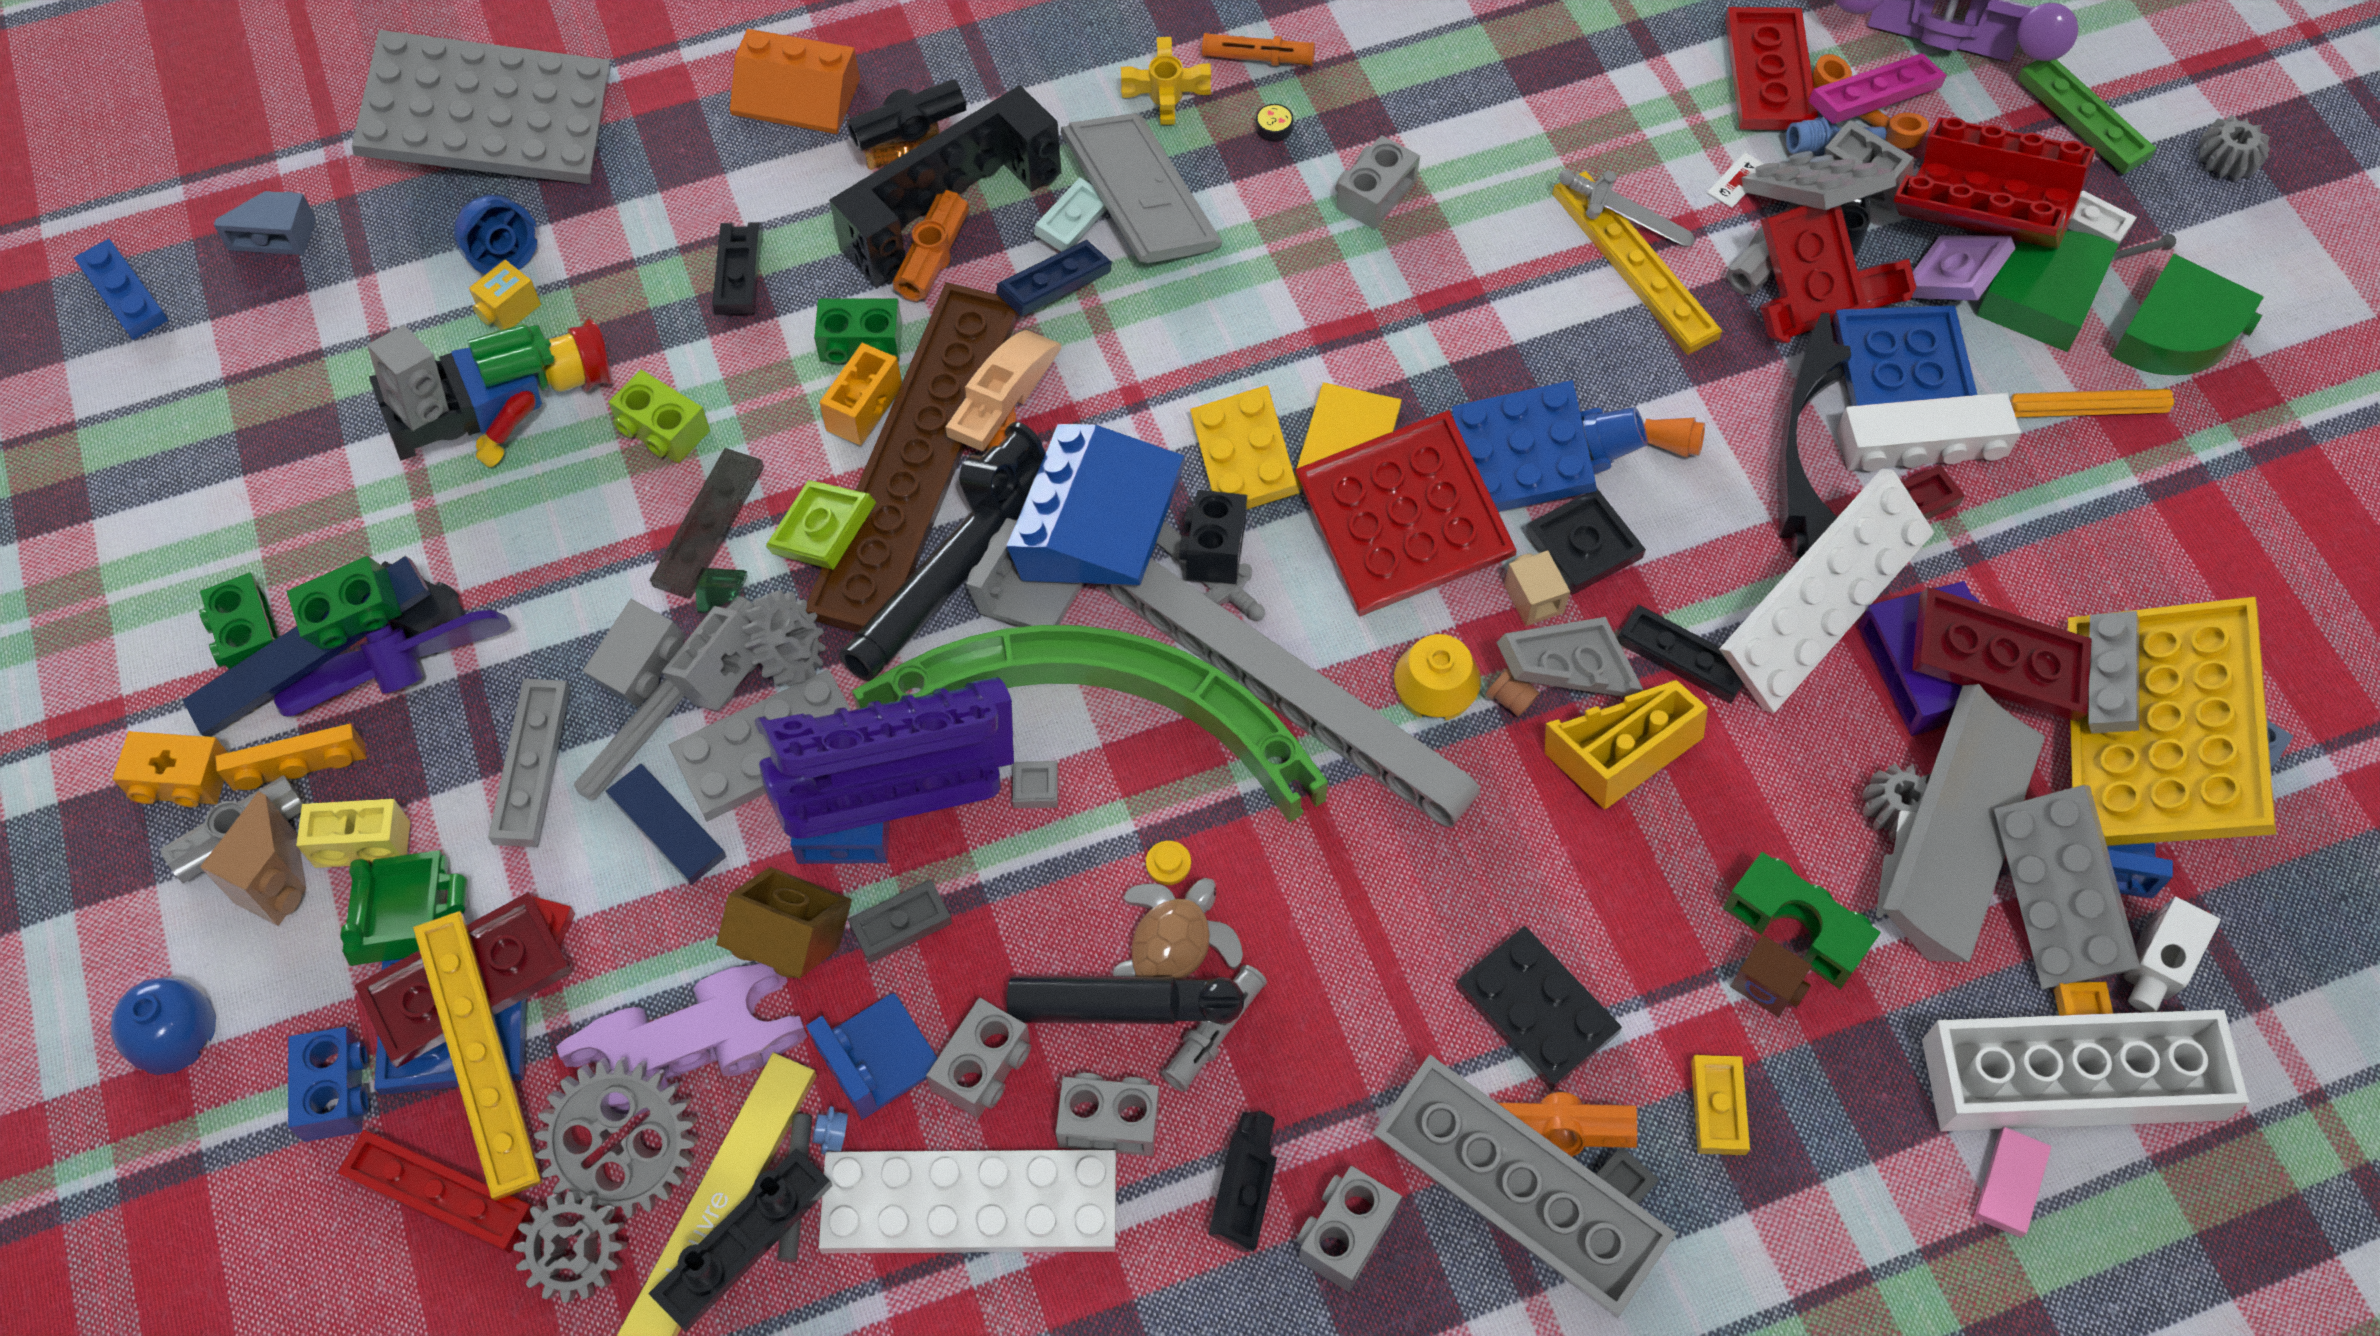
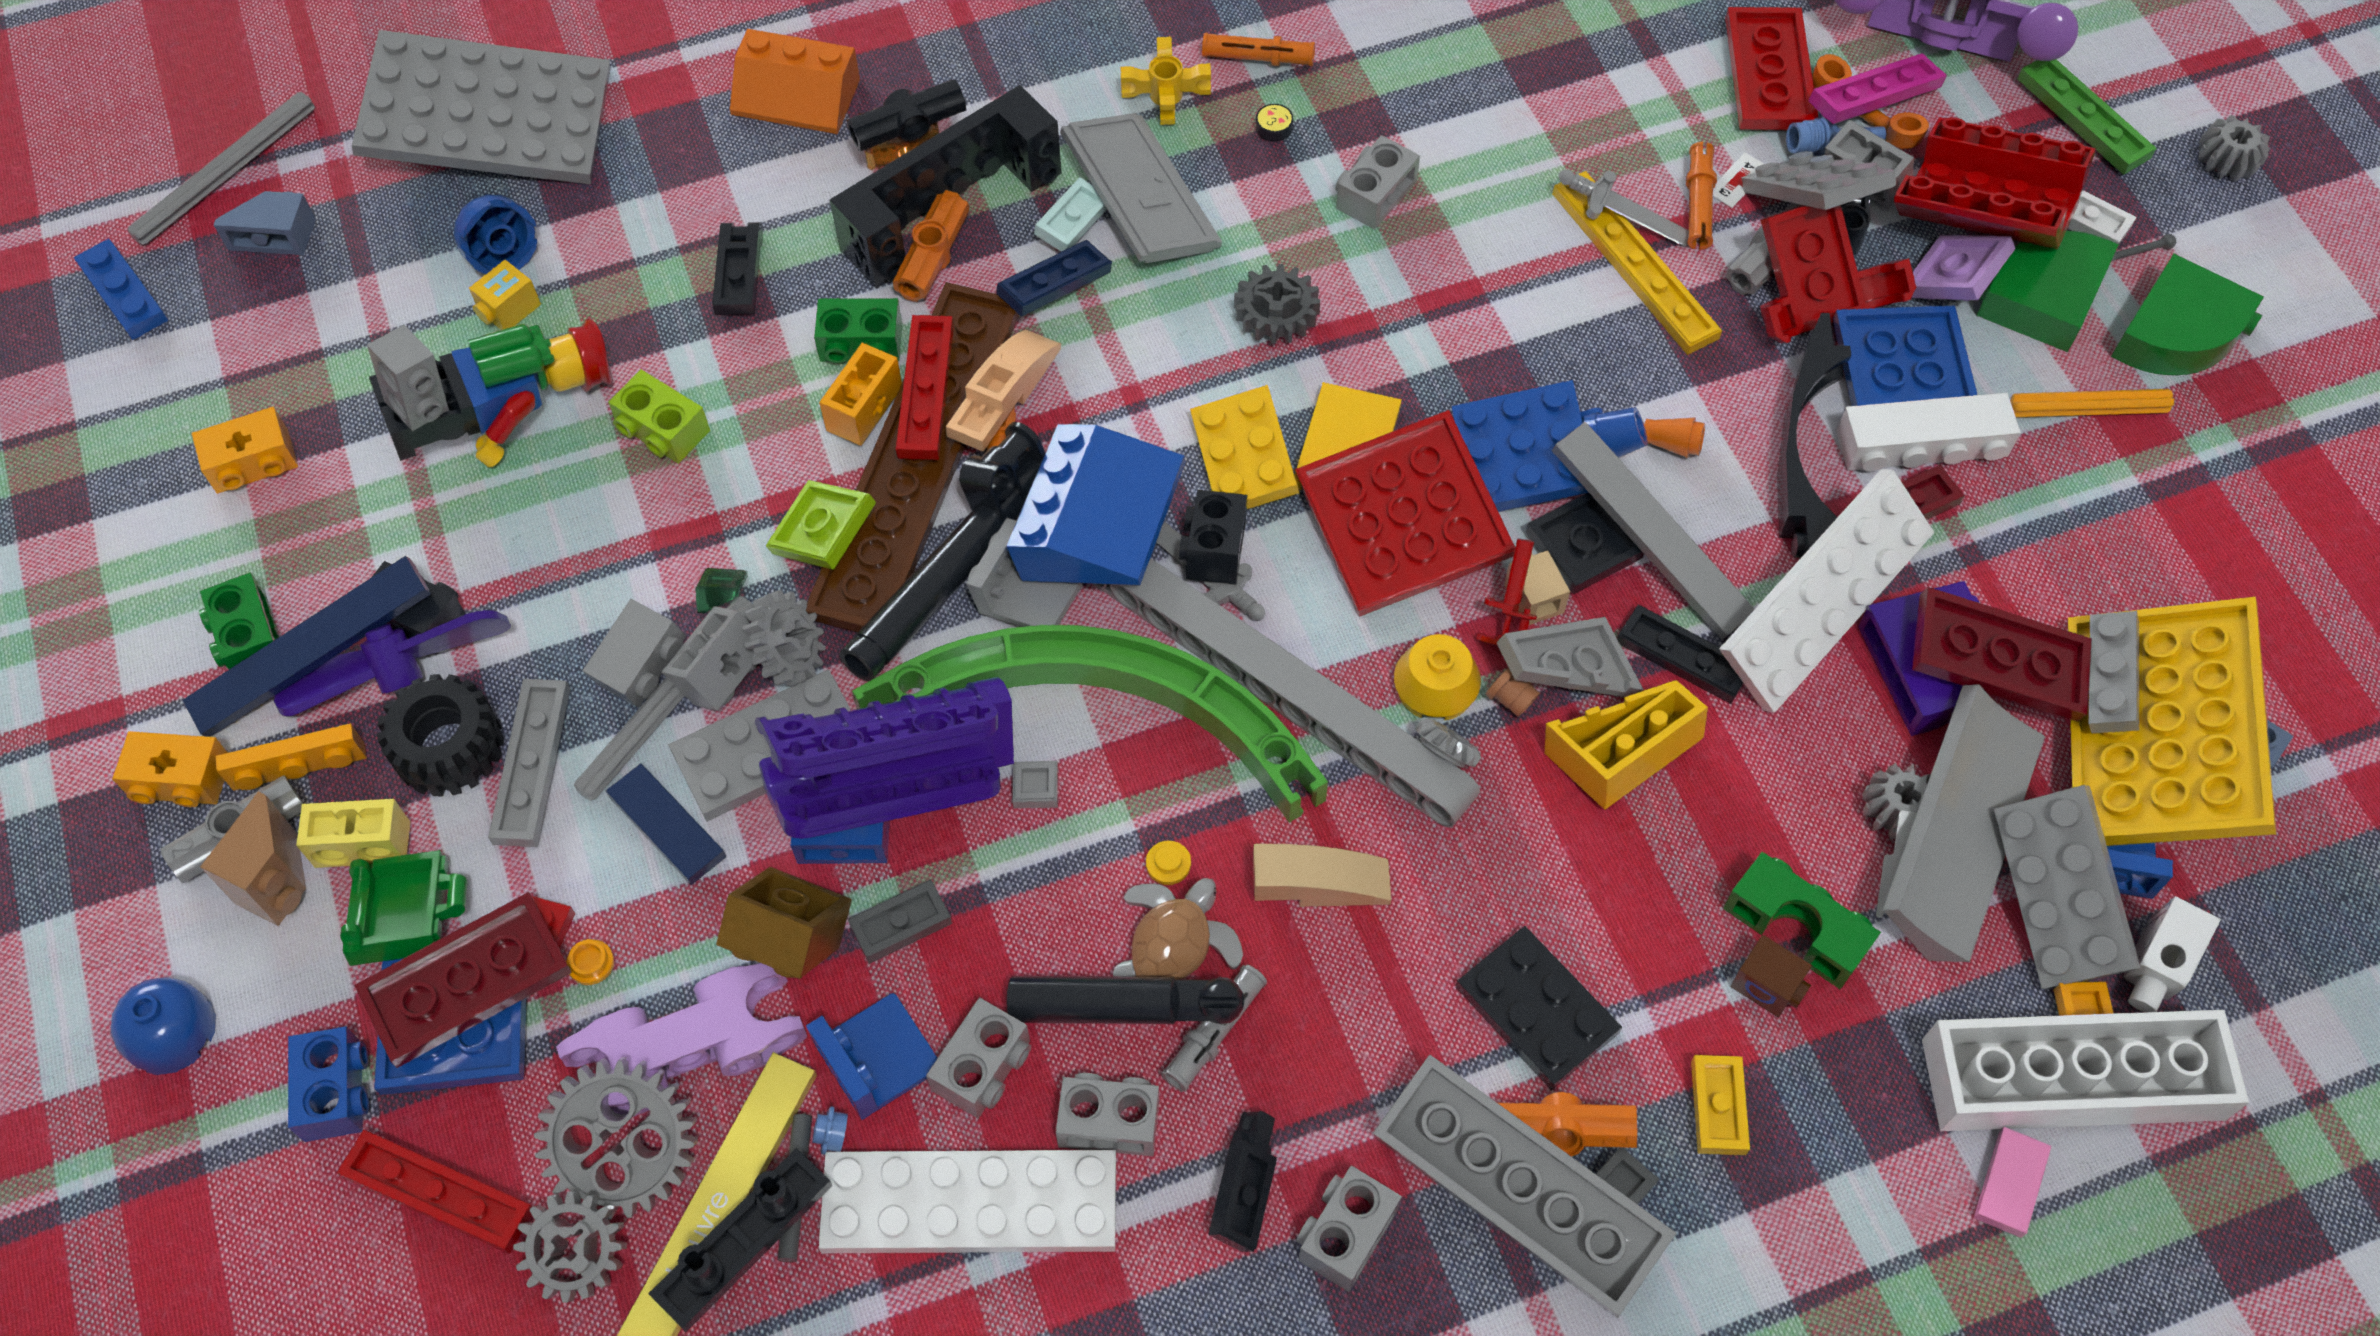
(220, 169): none -> light grey axle
(244, 450): none -> light orange brick
(342, 594): green brick -> none
(422, 711): none -> black tyre
(477, 1056): yellow tile -> none
(590, 961): none -> light orange plate
(707, 523): clear smoke tile -> none
(925, 387): none -> red plate
(1277, 303): none -> dark grey gear
(1319, 875): none -> tan slope
(1447, 743): none -> light grey gear
(1513, 592): none -> red piece
(1653, 530): none -> light grey tile
(1701, 182): none -> orange pin

